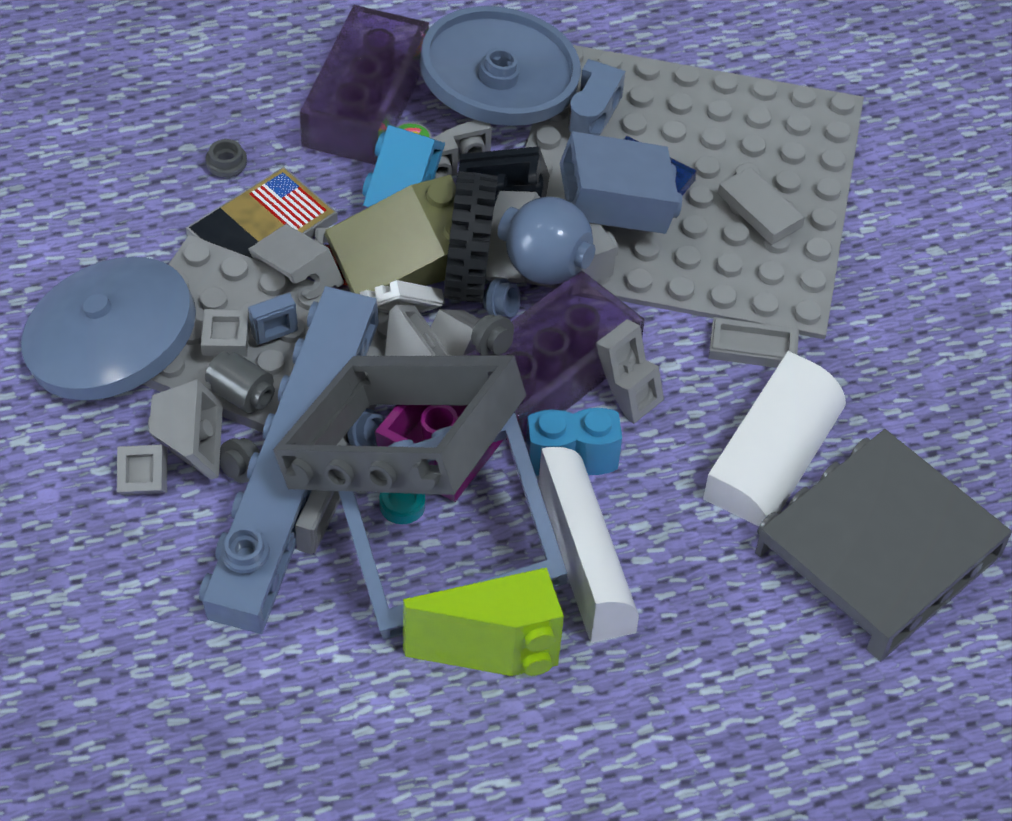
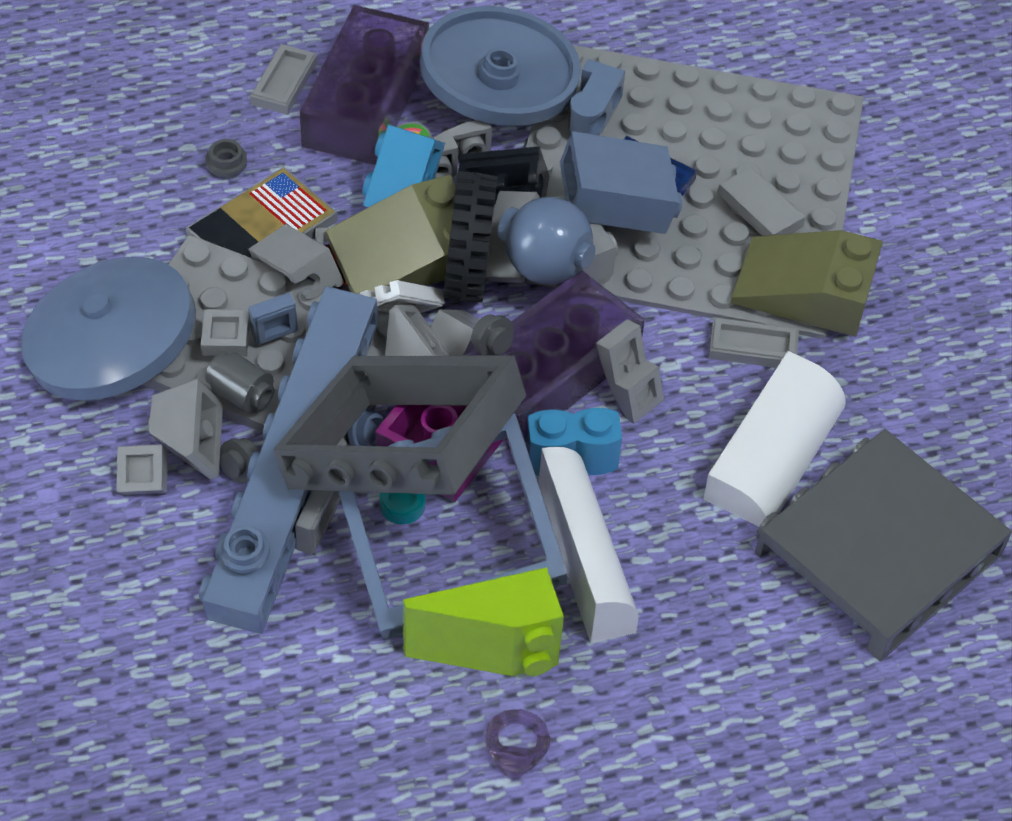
(284, 79): none -> light grey tile
(502, 298): sand blue plate -> none
(517, 760): none -> clear purple piece
(810, 277): none -> olive slope

